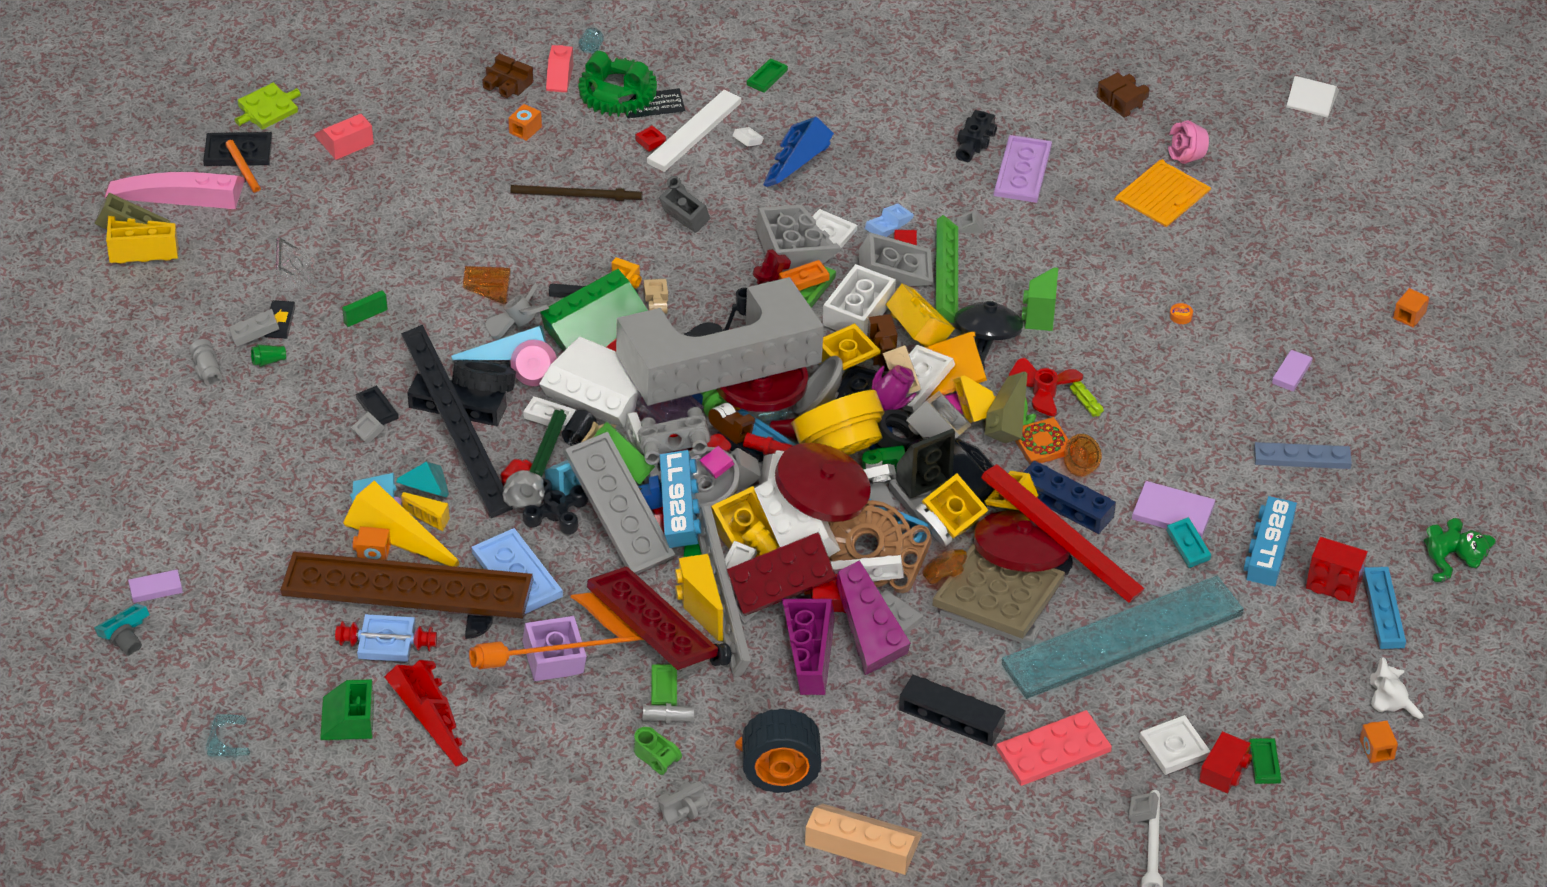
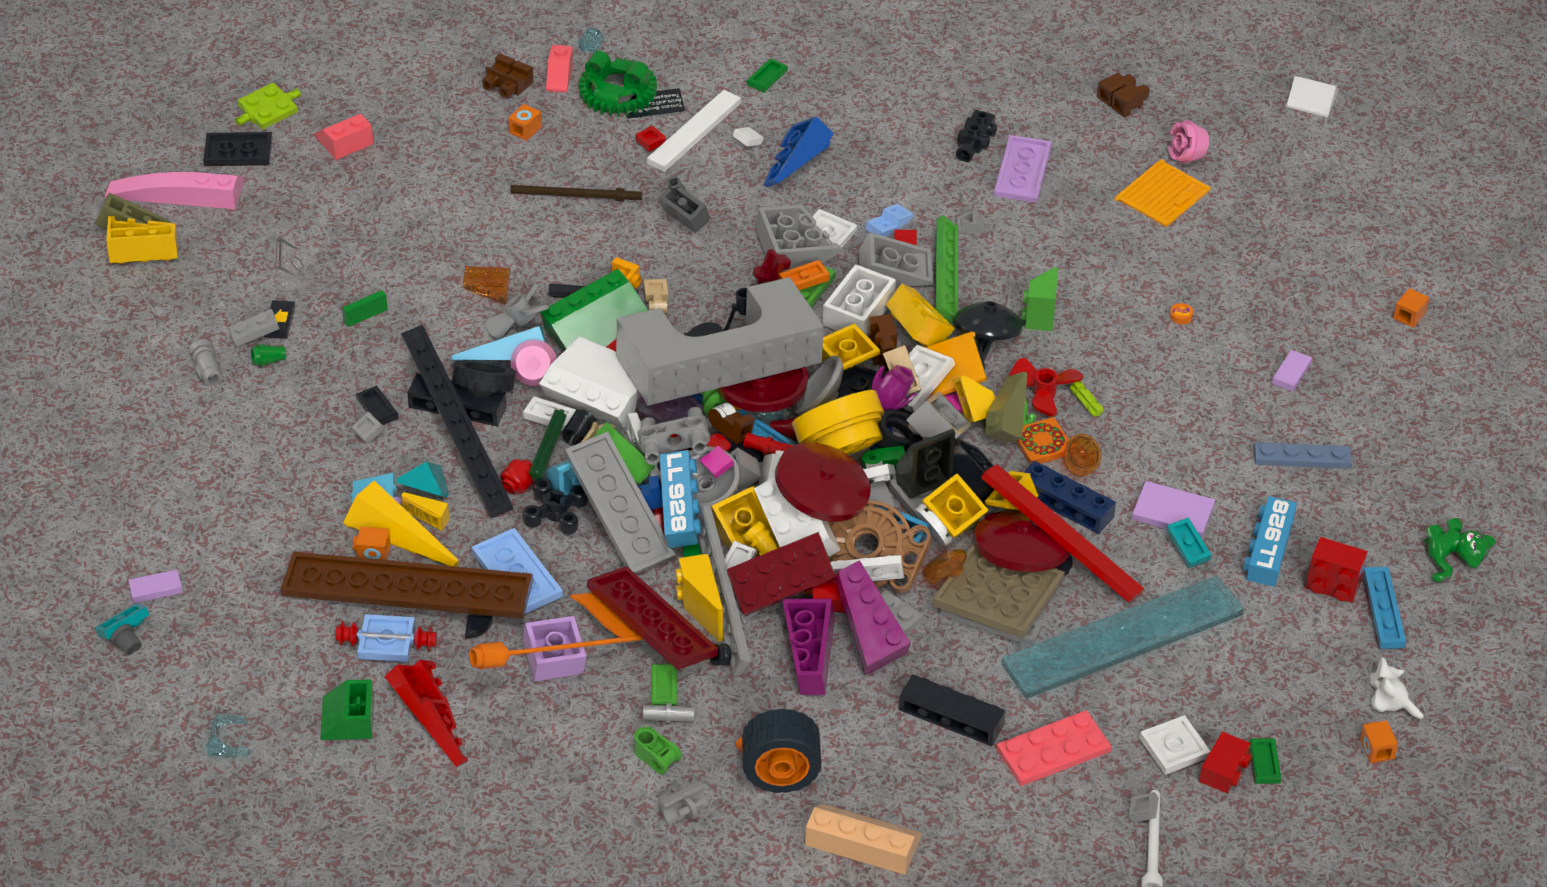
(243, 166): orange piece -> none
(523, 489): light grey hair -> none

